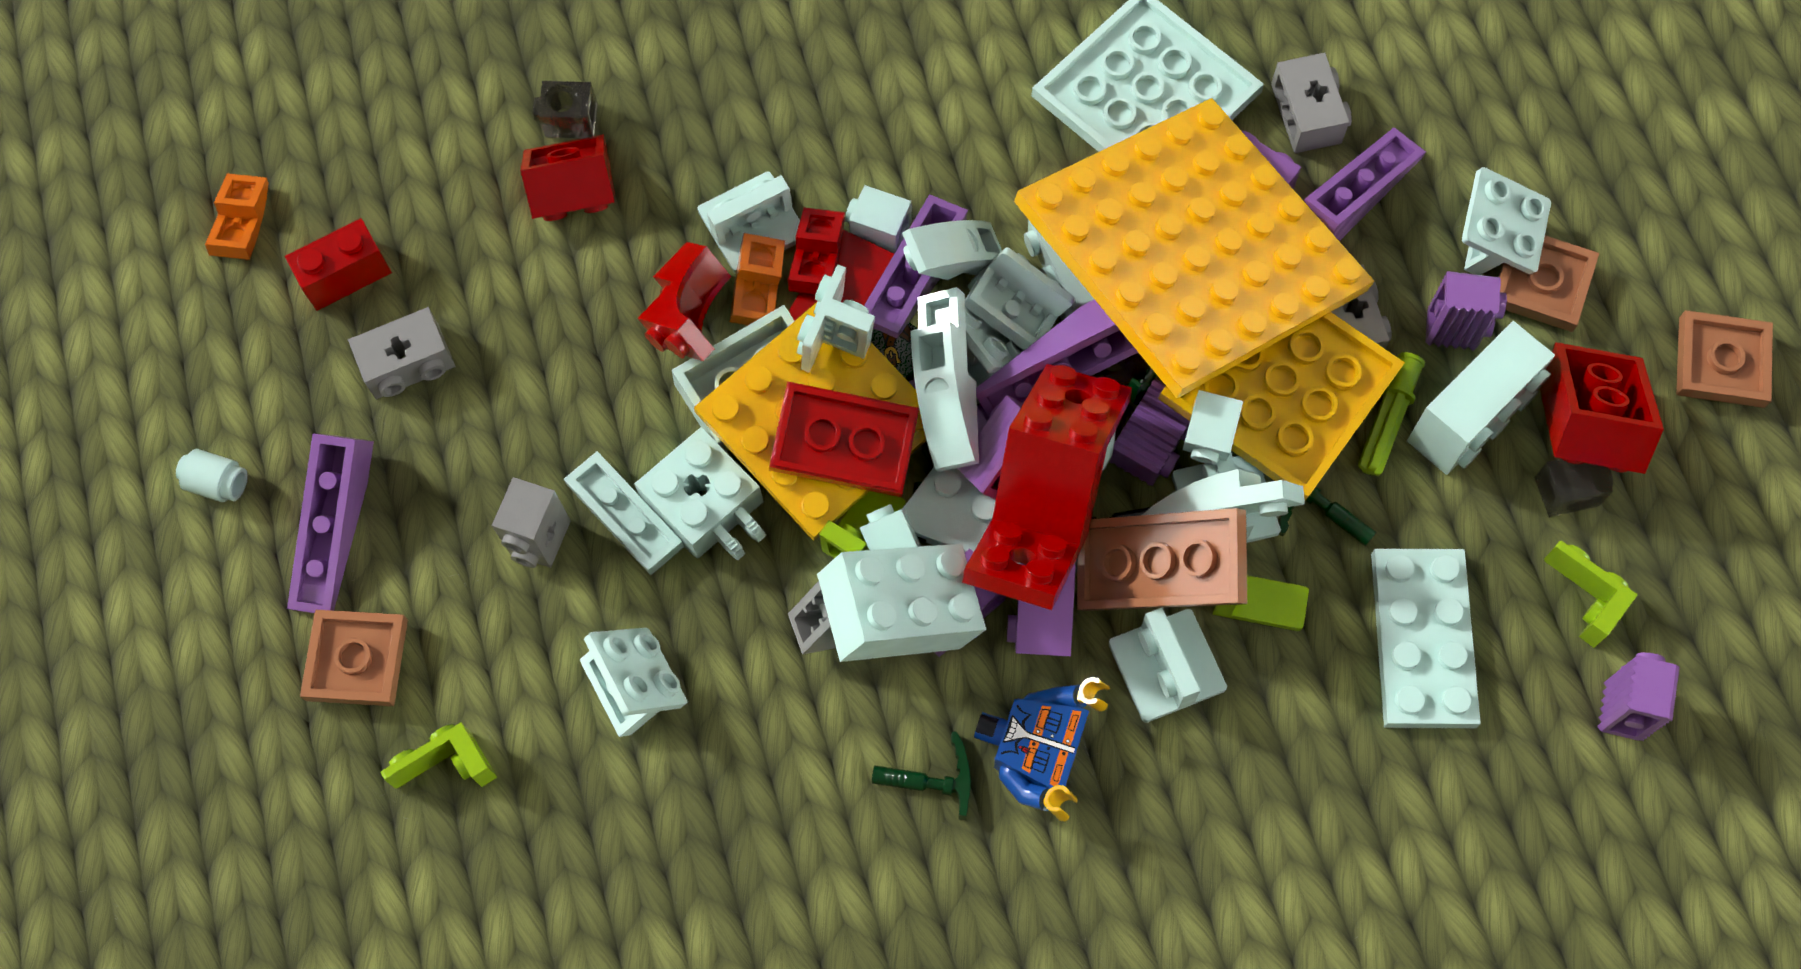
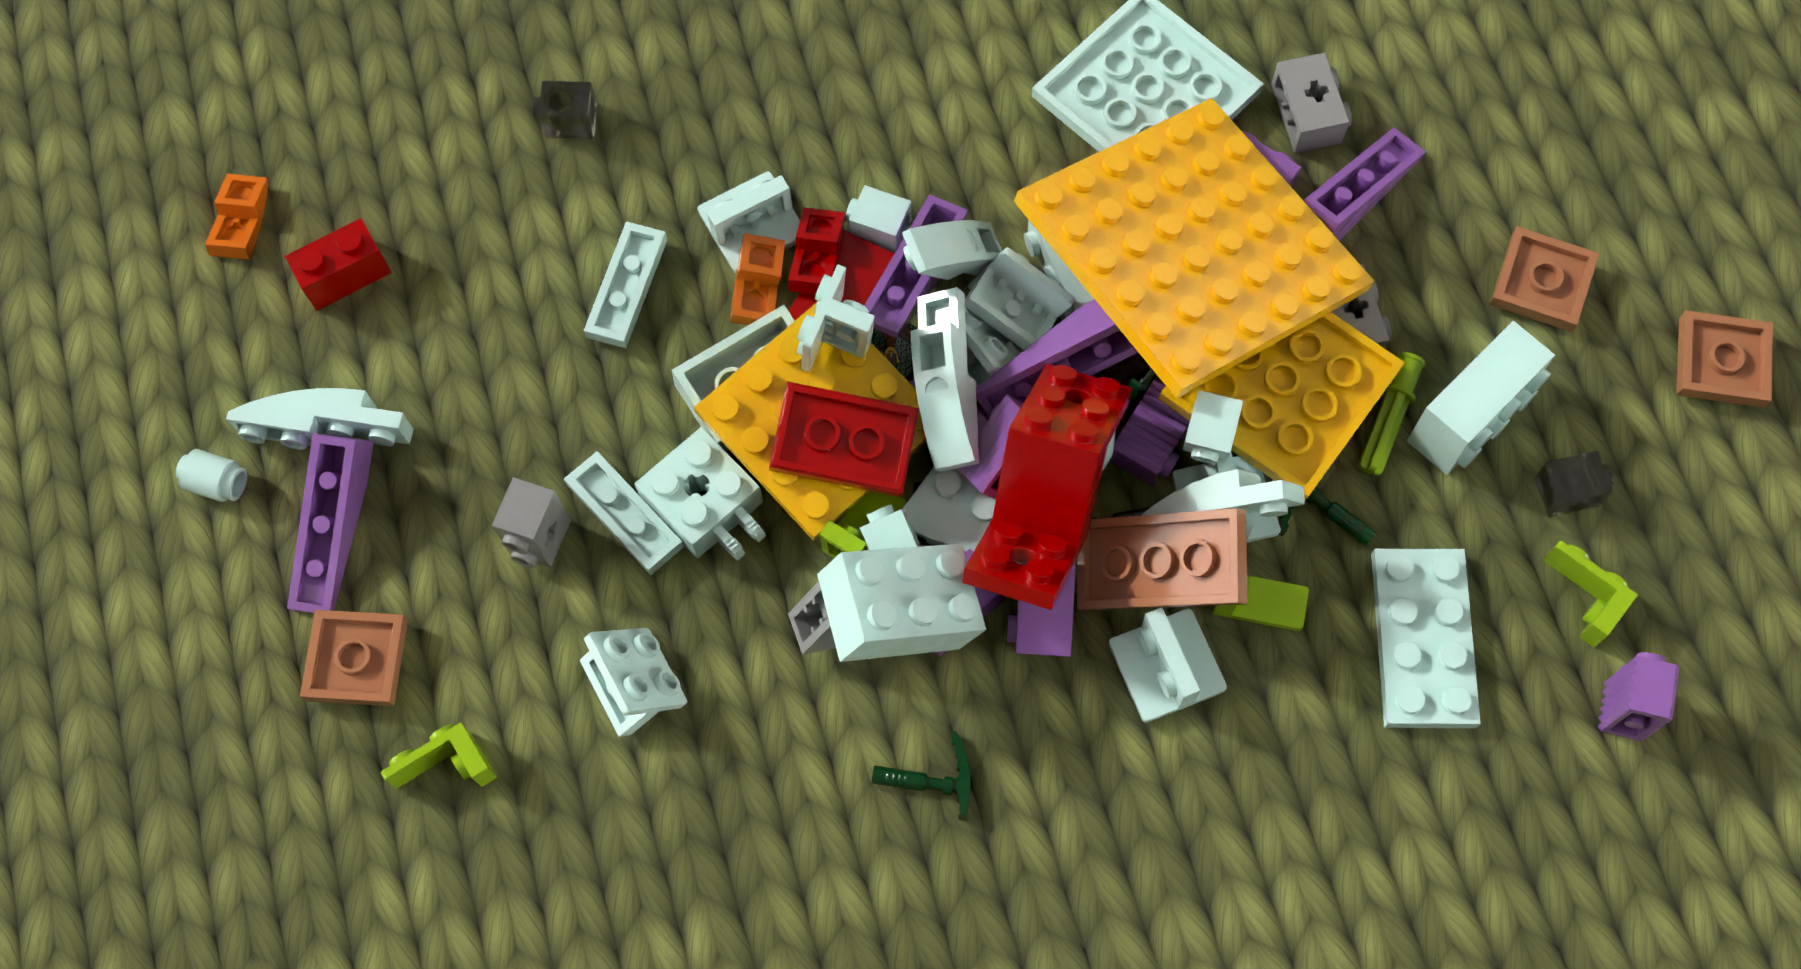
(331, 411): none -> light aqua slope
(381, 349): light grey brick -> none
(568, 178): red slope -> none
(625, 285): none -> light aqua plate
(678, 313): red arch -> none
(1041, 743): torso -> none
(1464, 310): medium lavender brick -> none
(1504, 224): light aqua bracket -> none
(1601, 409): red brick -> none

